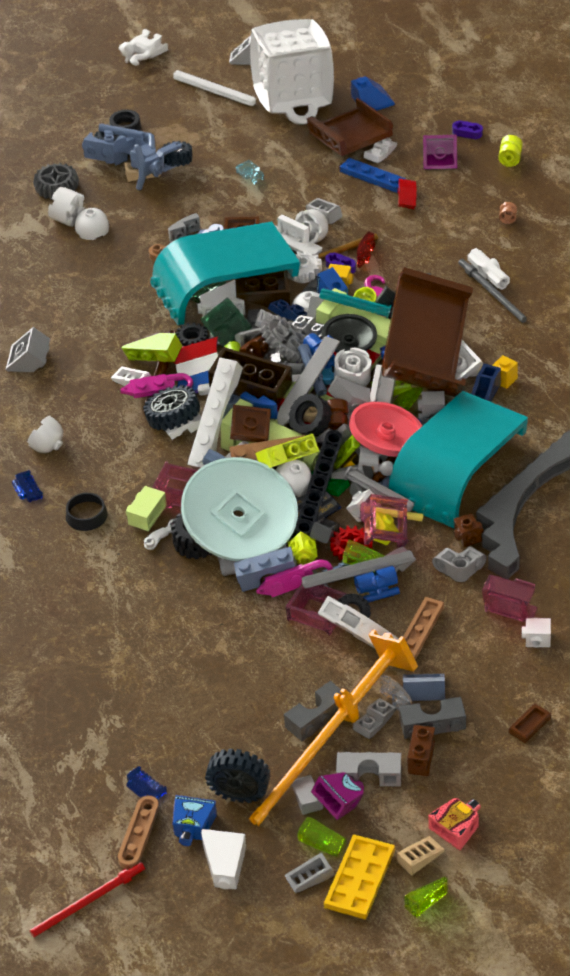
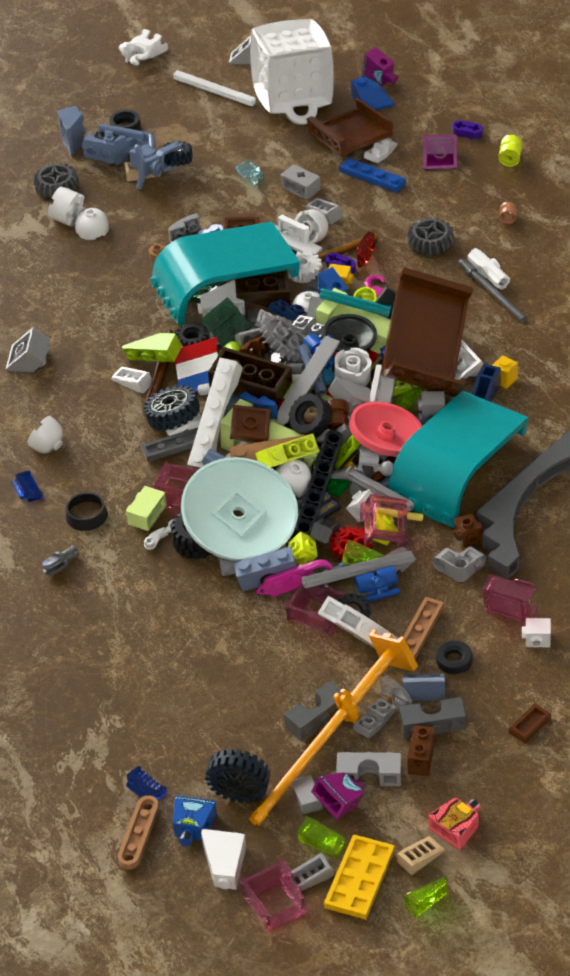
(59, 560): none -> dark grey arm
(71, 128): none -> sand blue slope
(123, 878): red bar -> none
(149, 385): dark pink plate -> none
(169, 445): none -> dark grey plate
(266, 879): none -> clear pink piece
(300, 182): none -> light grey brick
(379, 67): none -> magenta torso
(406, 193): red slope -> none
(430, 236): none -> dark grey gear
(454, 647): none -> black tyre

